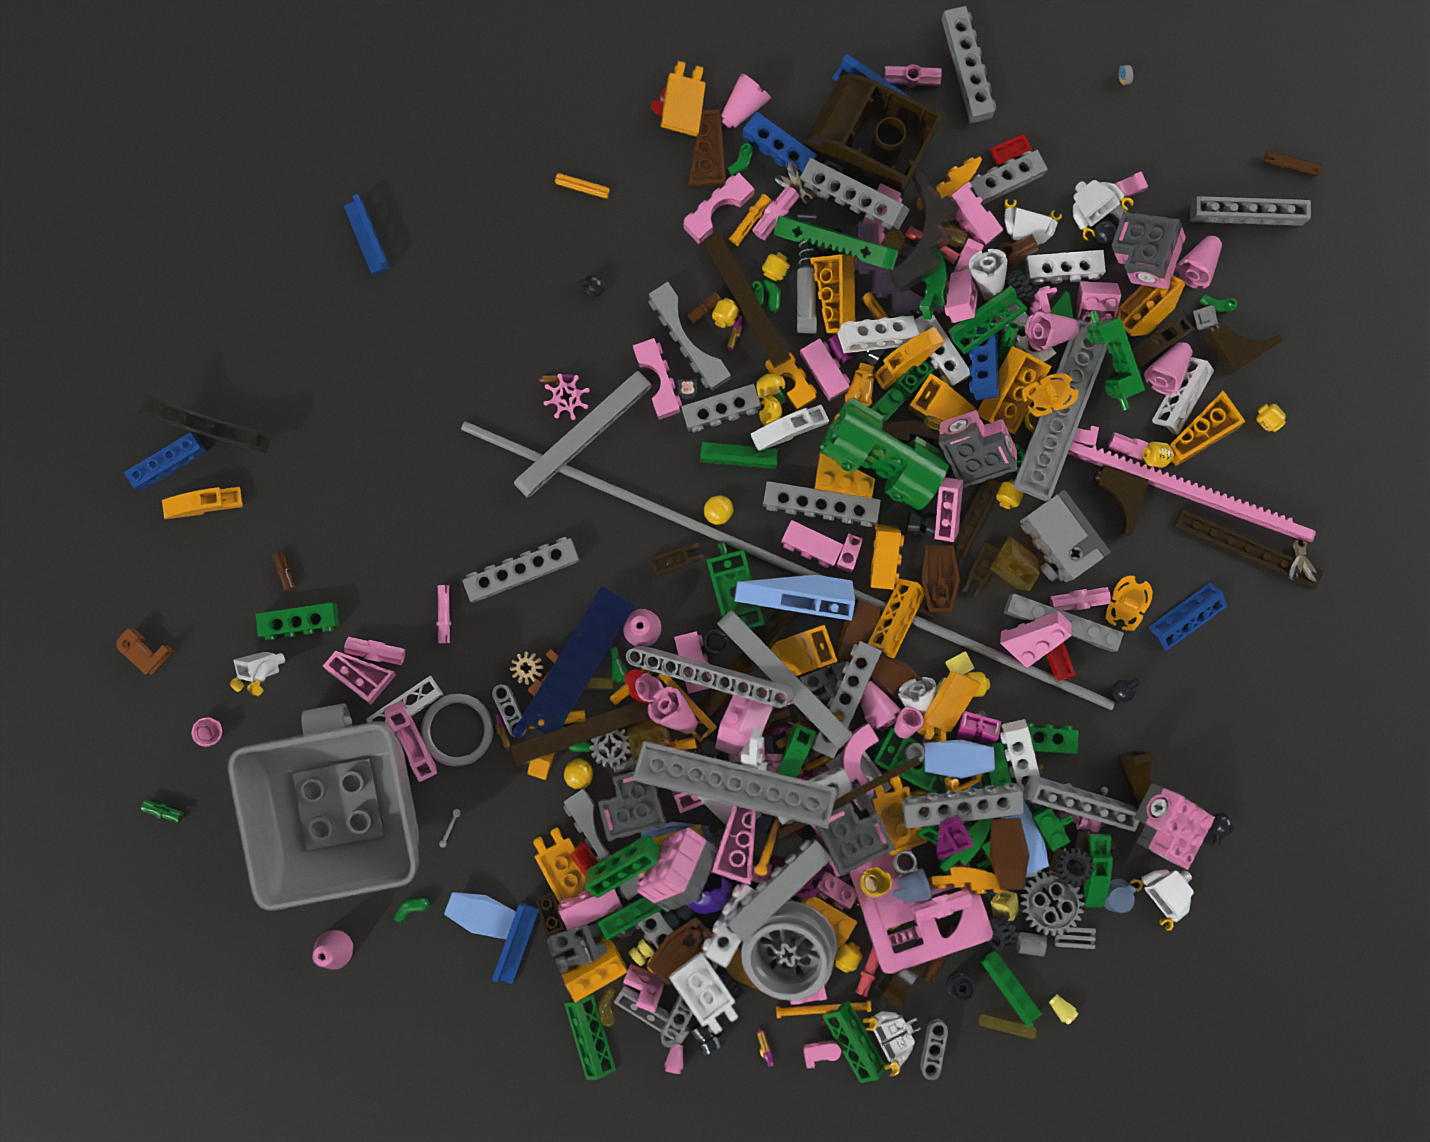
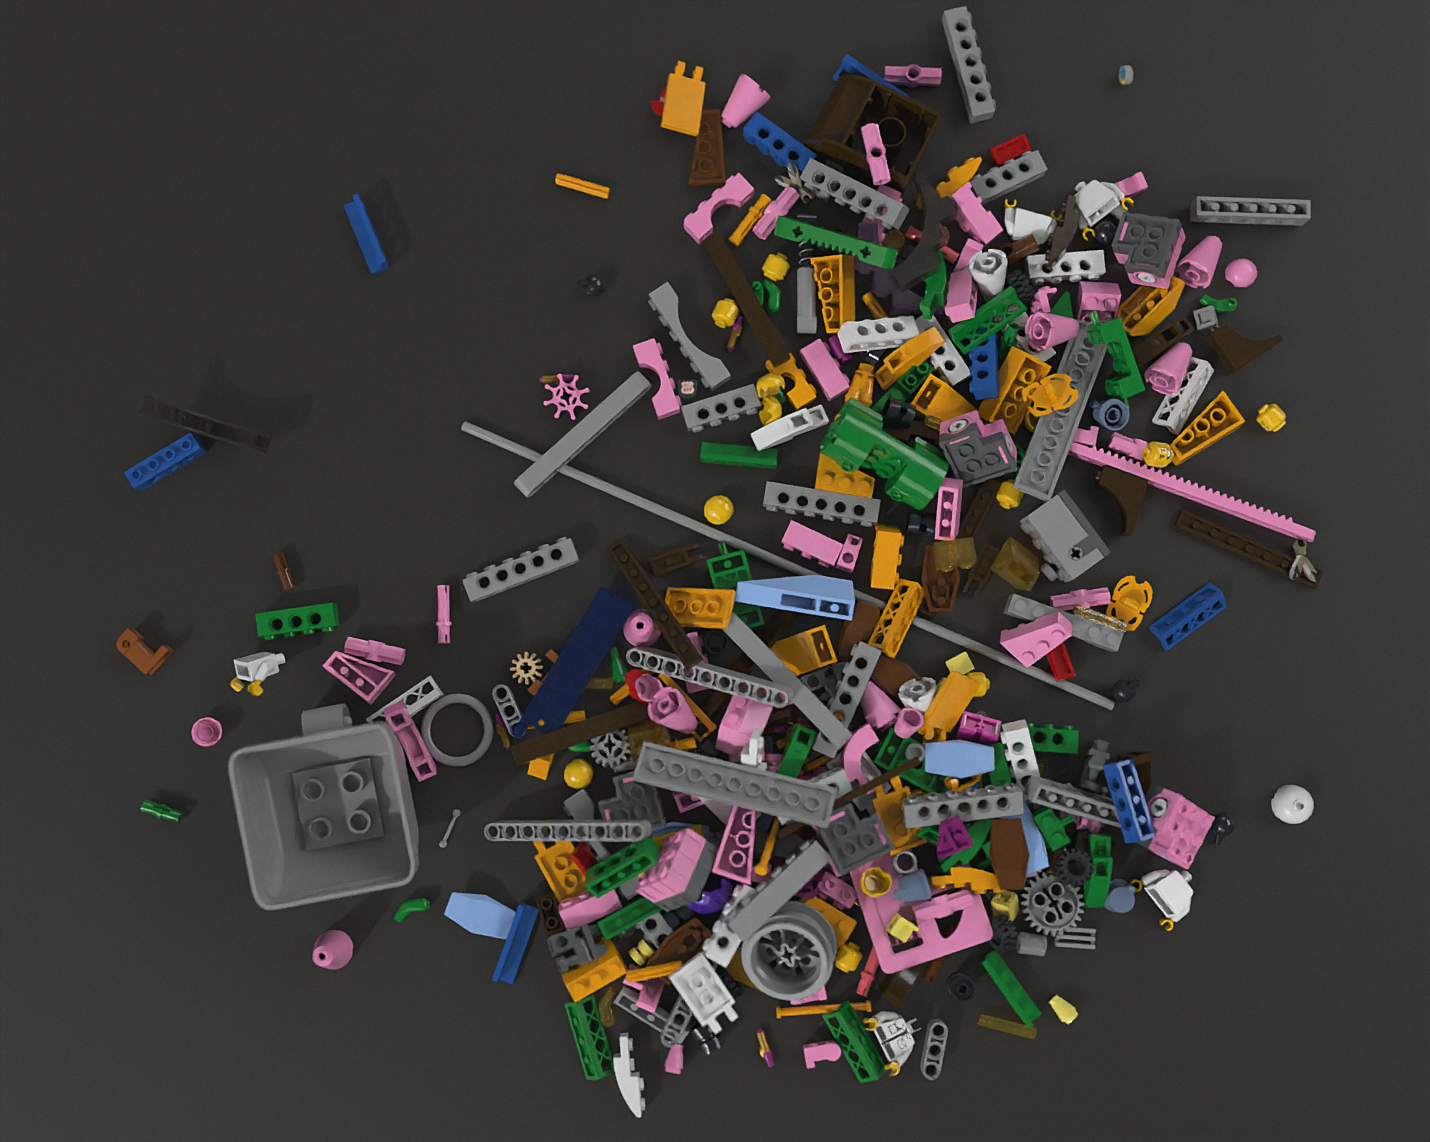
(201, 501): light orange slope -> none
(575, 828): none -> light grey beam
(629, 1083): none -> white slope
(653, 971): none -> light orange axle
(655, 604): none -> dark brown tile
(701, 606): none -> light orange tile
(703, 308): reddish brown axle -> none
(743, 160): green arm -> none
(873, 143): none -> bright pink piece
(893, 408): none -> black wheel
(901, 928): none -> light yellow panel
(954, 554): none -> clear yellow brick
(957, 236): clear yellow brick -> none
(1063, 233): none -> dark brown slope
(1092, 765): none -> dark grey hips
(1100, 618): none -> clear yellow axle
(1110, 413): none -> sand blue hat
(1129, 801): none -> blue brick
(1241, 272): none -> bright pink hair
(1292, 163): reddish brown pin -> none
(1292, 804): none -> white cylinder

